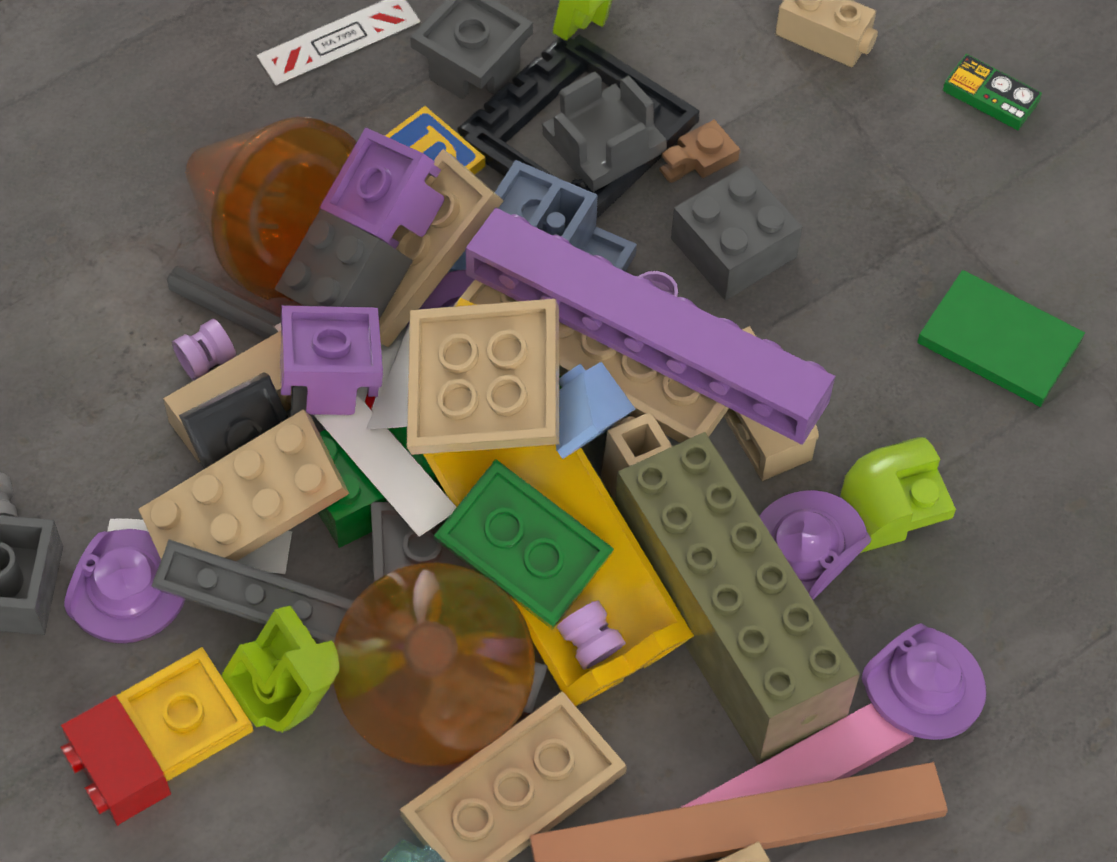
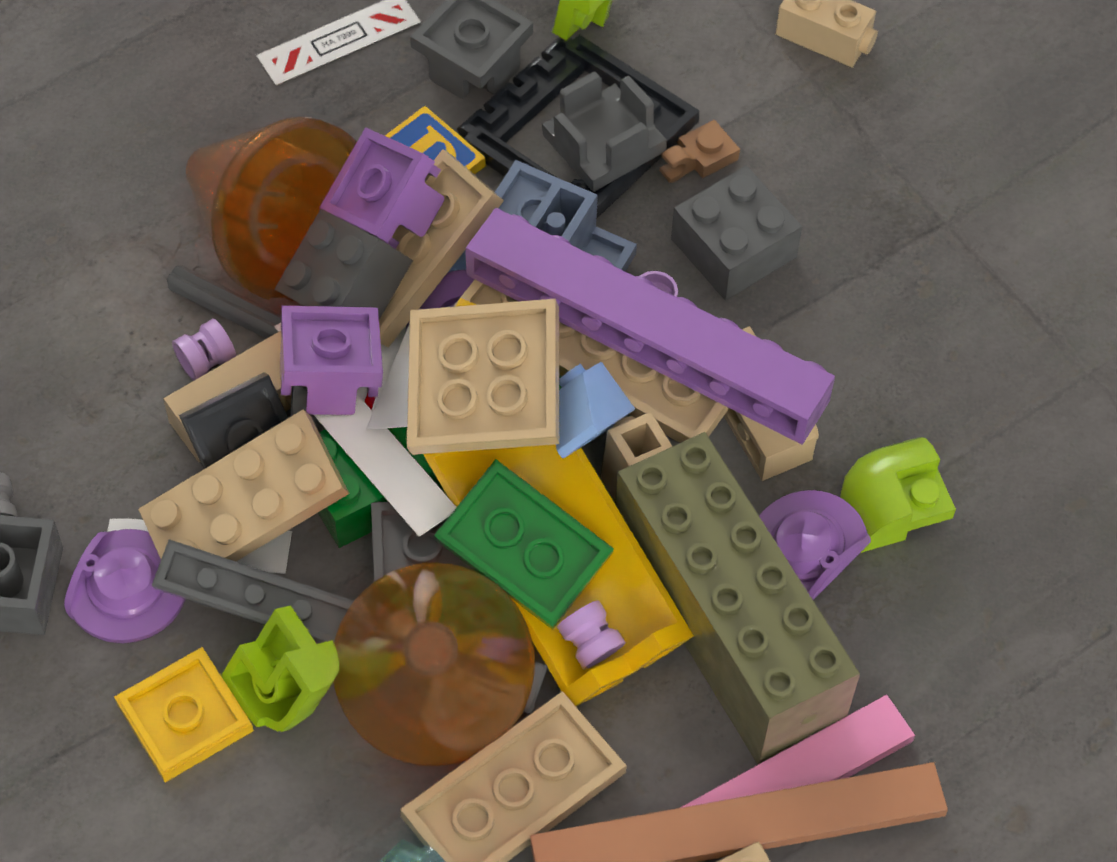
(115, 761): red brick -> none
(926, 684): medium lavender hat -> none
(992, 92): tile -> none
(1001, 338): green tile -> none

